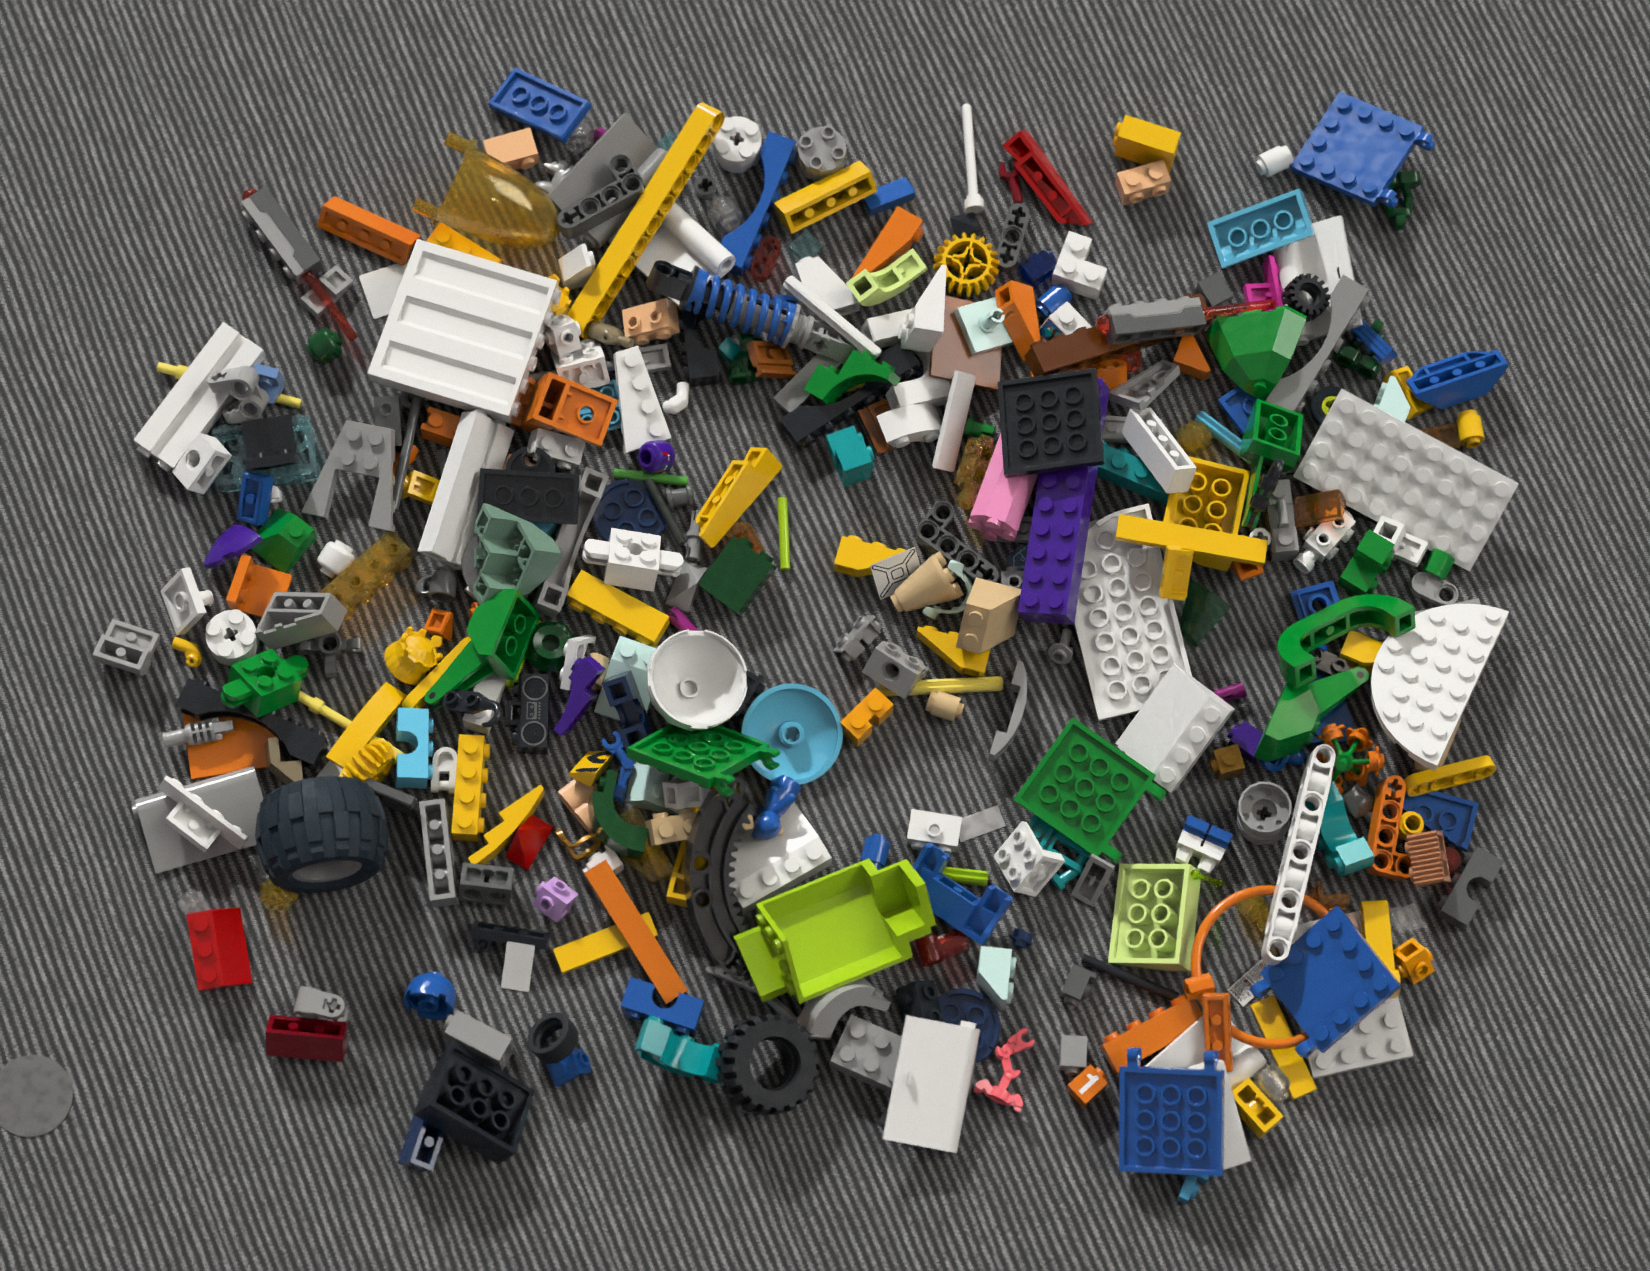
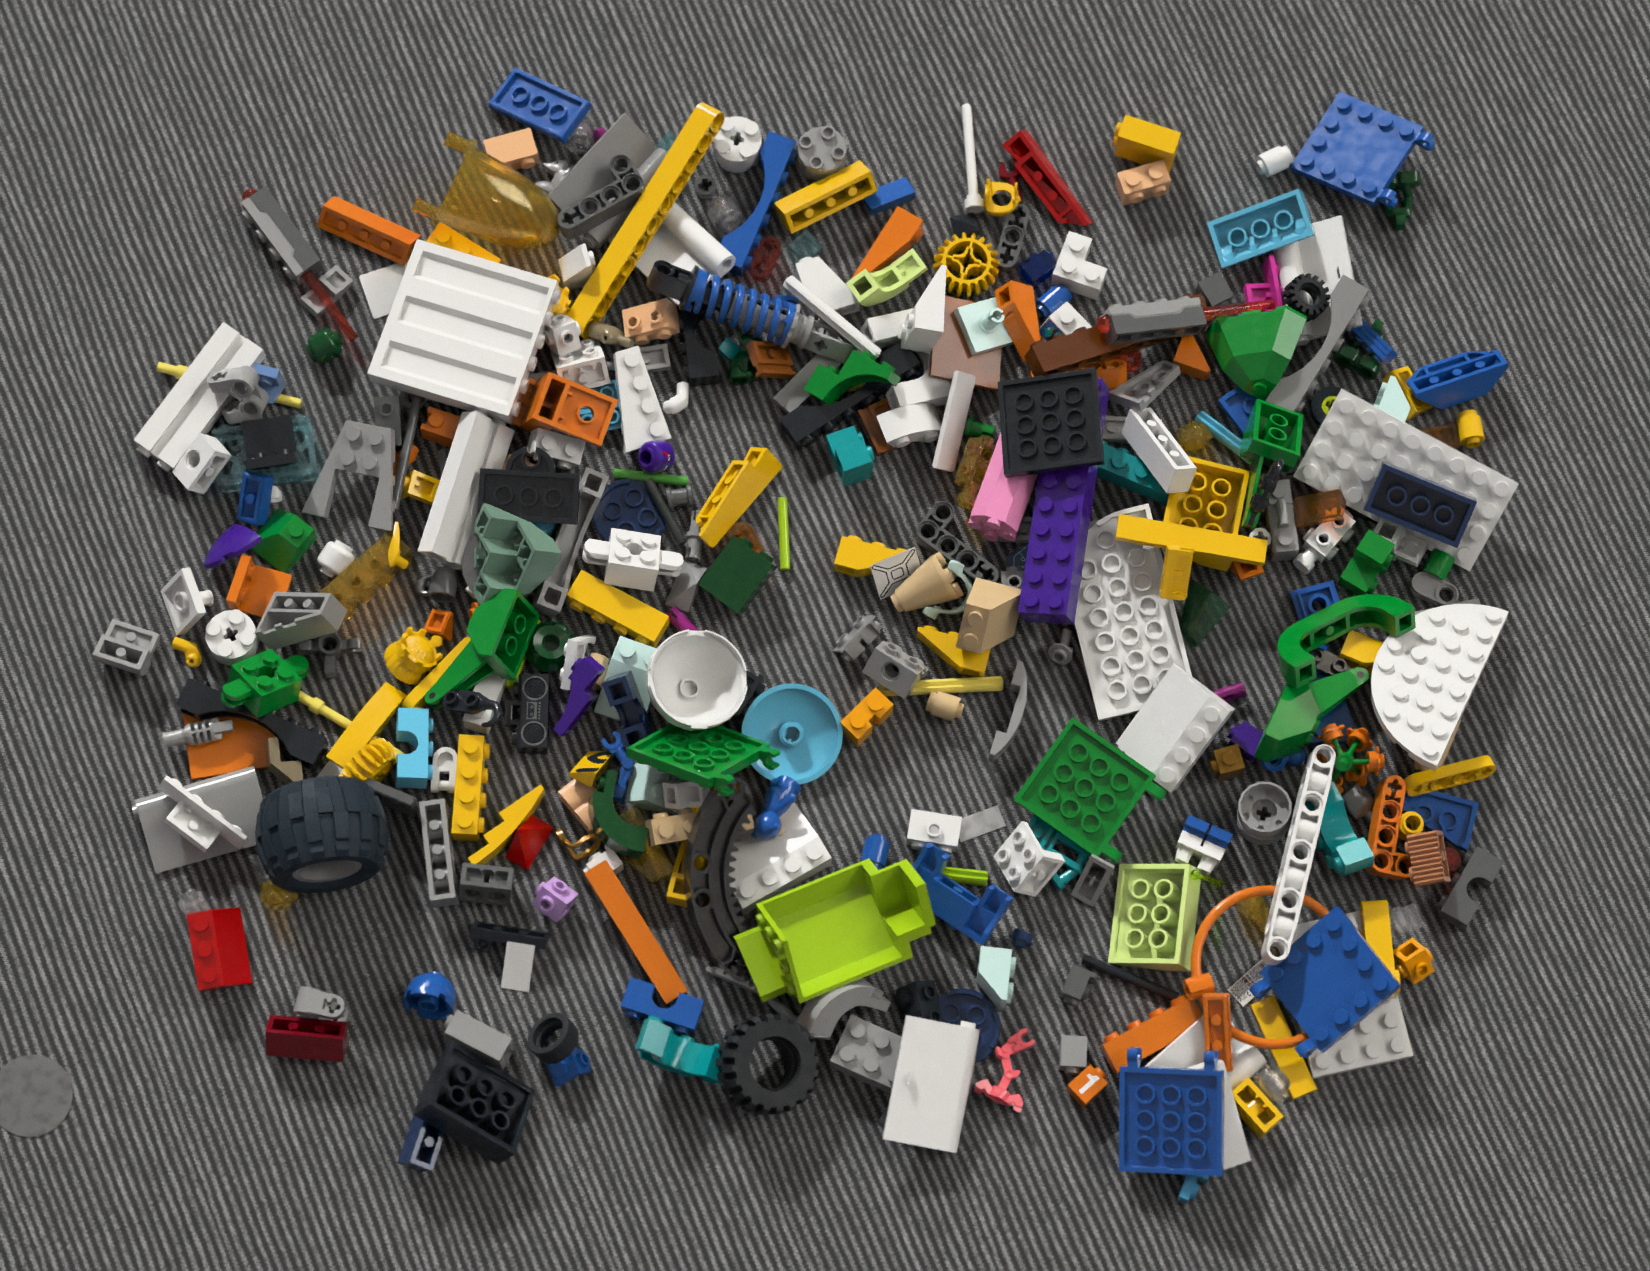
(394, 550): none -> yellow bar
(595, 947): yellow tile -> none
(935, 948): clear red piece -> none
(994, 187): none -> yellow piece
(1329, 901): clear orange bracket -> none
(1420, 504): none -> dark blue brick

